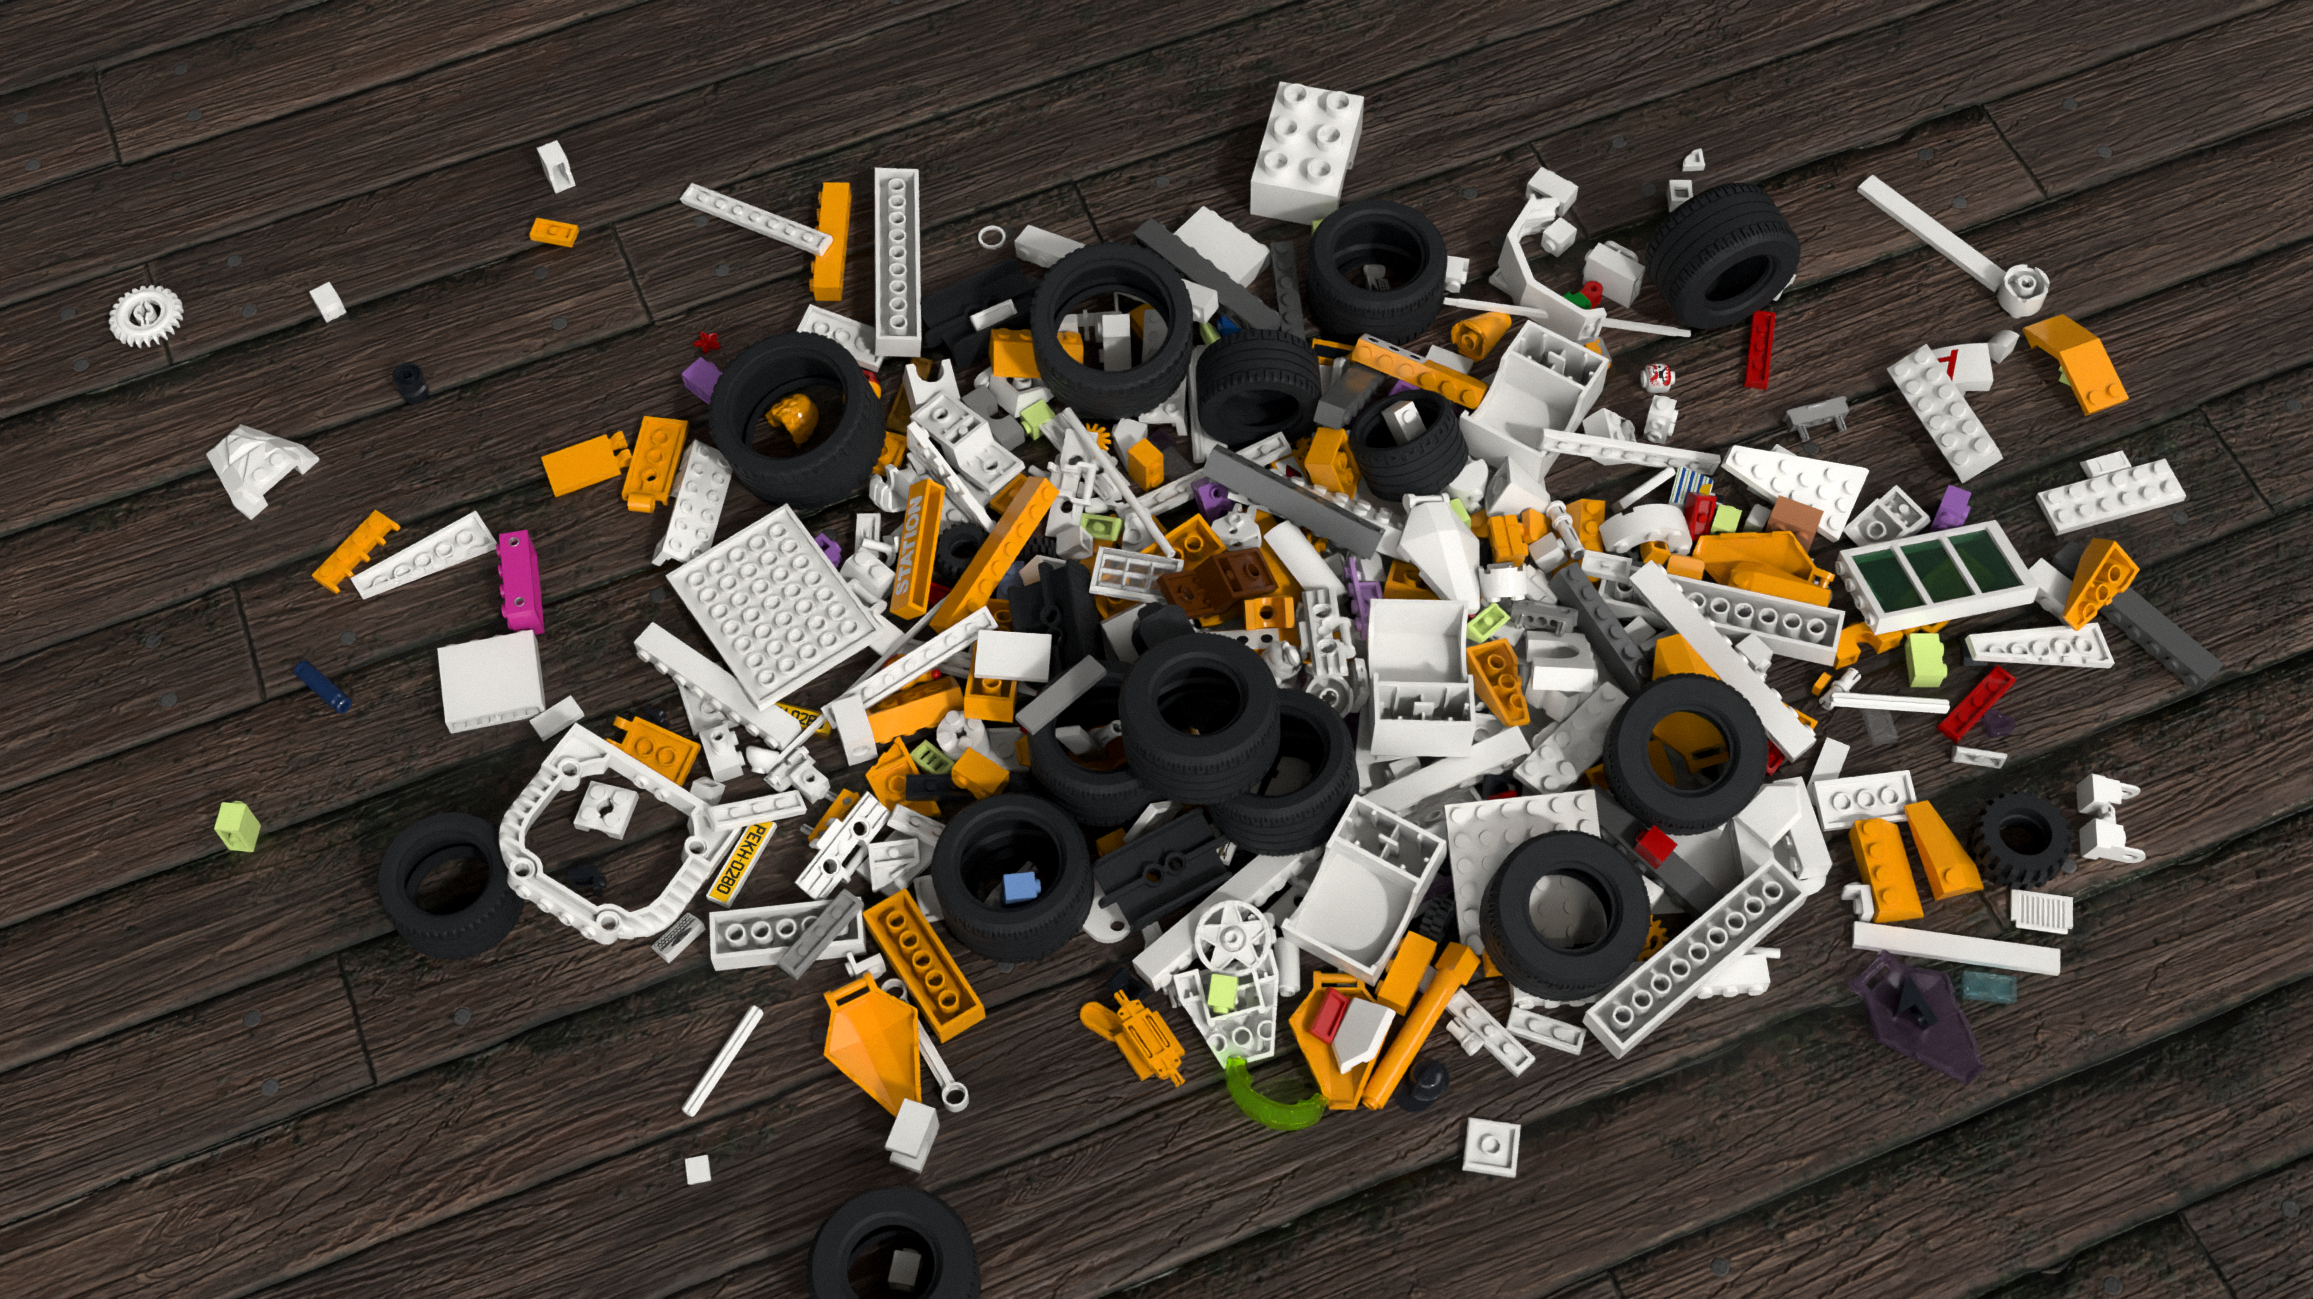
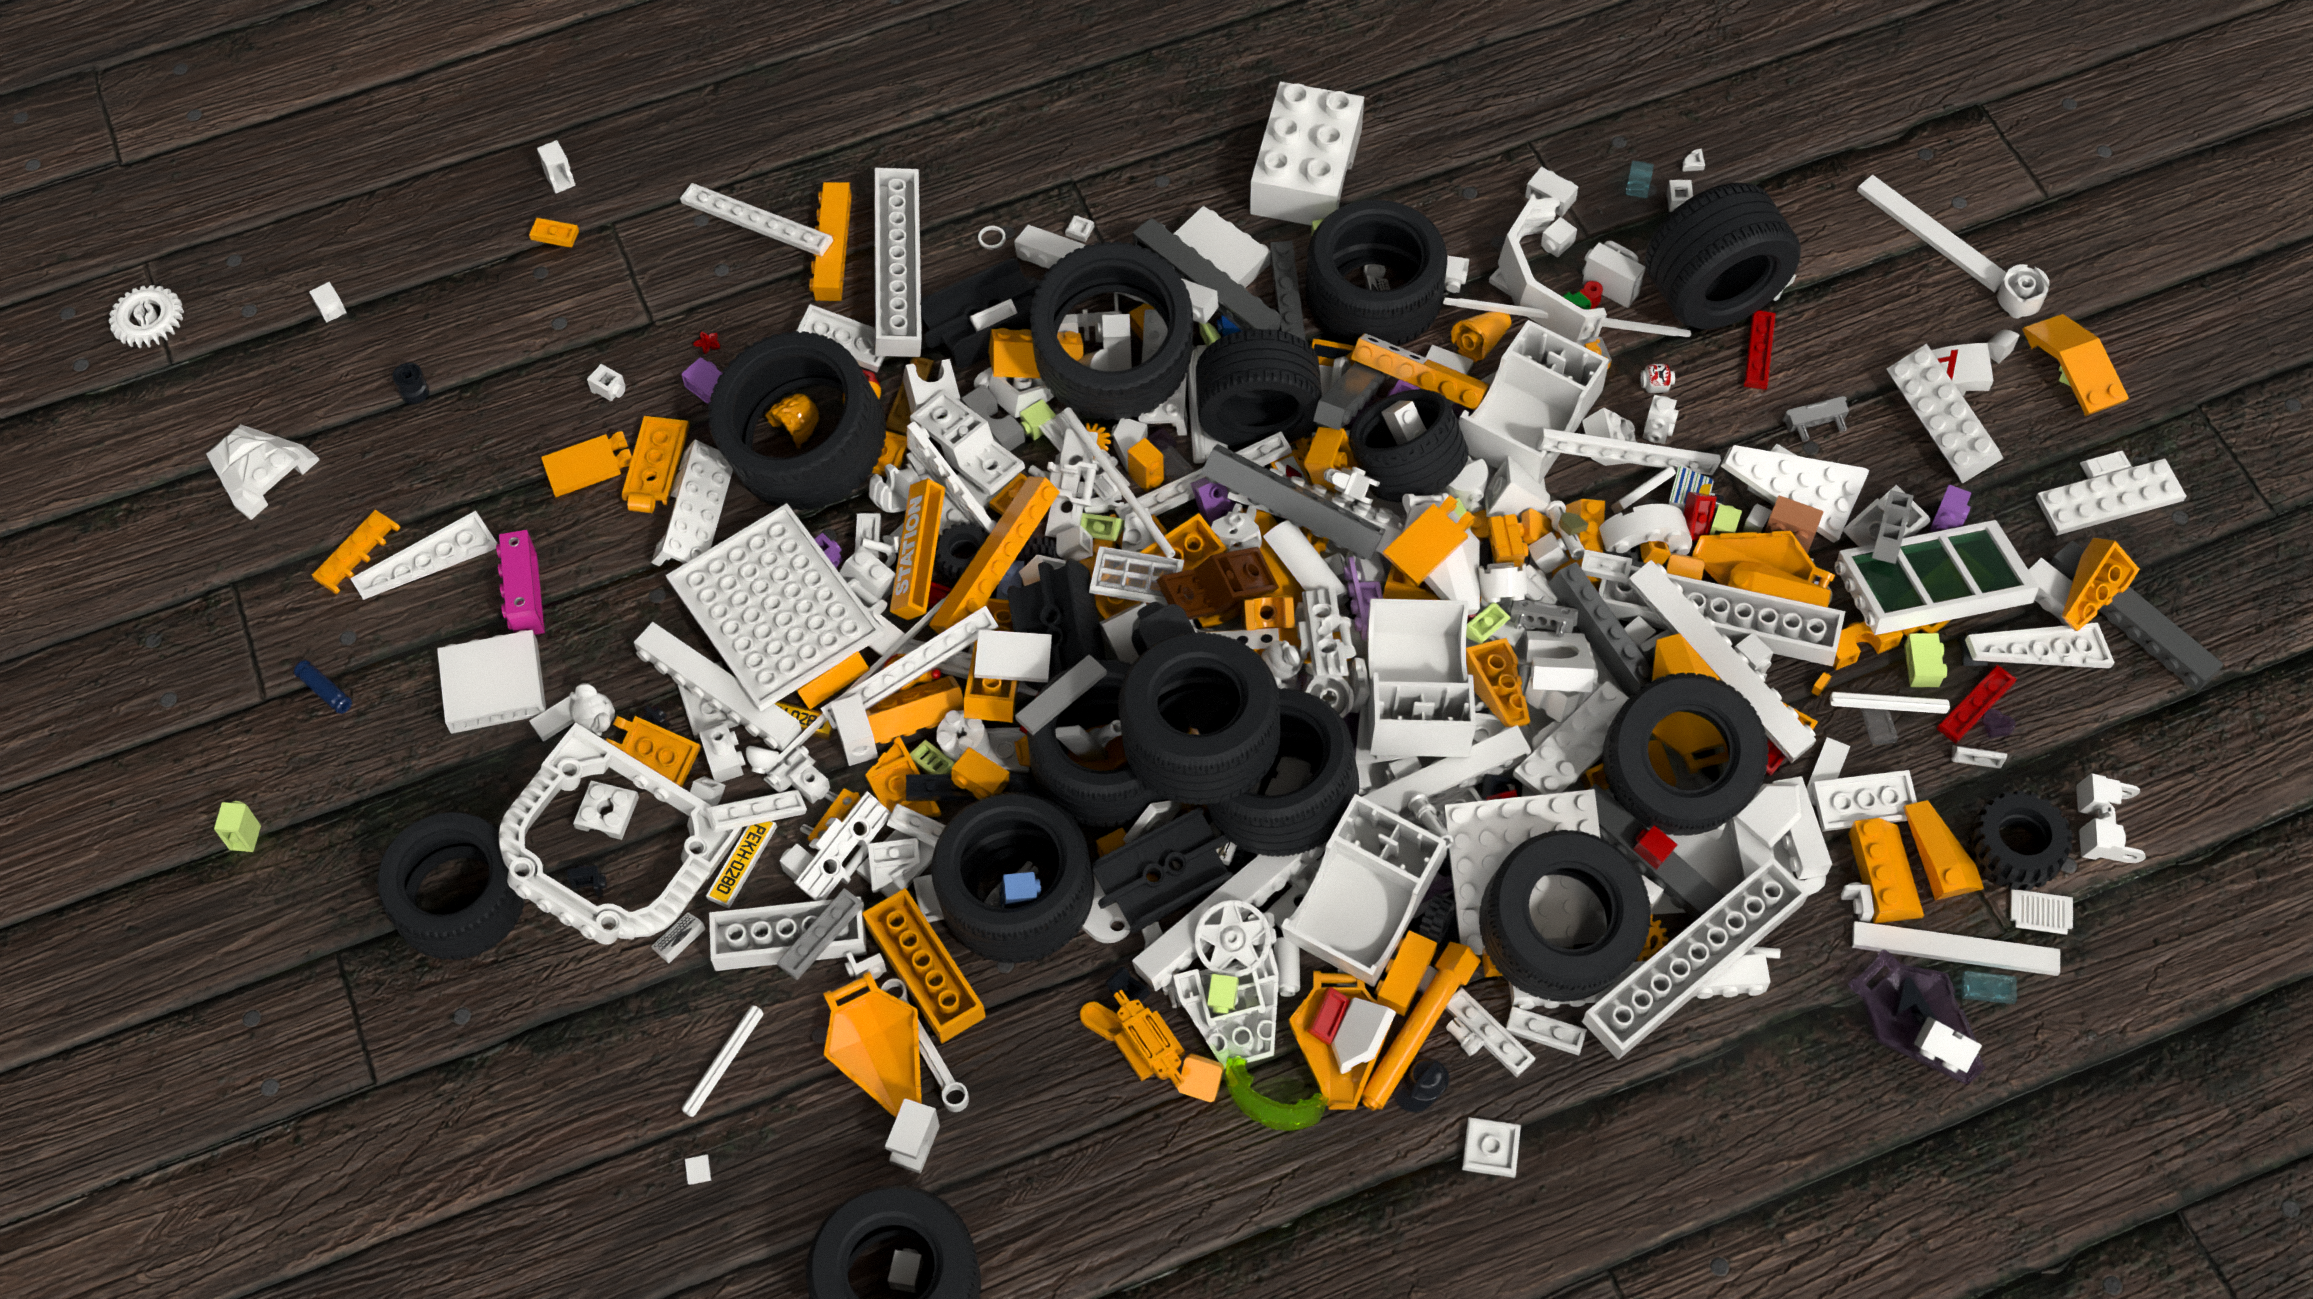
(591, 709): none -> white hair
(606, 383): none -> white brick
(795, 861): none -> white brick
(833, 680): none -> light orange panel
(1079, 228): none -> white tile
(1096, 360): none -> white brick
(1201, 1077): none -> light orange piece
(1351, 483): none -> white hinge
(1427, 815): none -> white pin
(1428, 541): none -> light orange tile
(1572, 523): none -> olive tile
(1639, 179): none -> clear light blue brick
(1844, 684): white pin -> none
(1892, 526): none -> light grey arch
(1937, 1041): none -> white brick

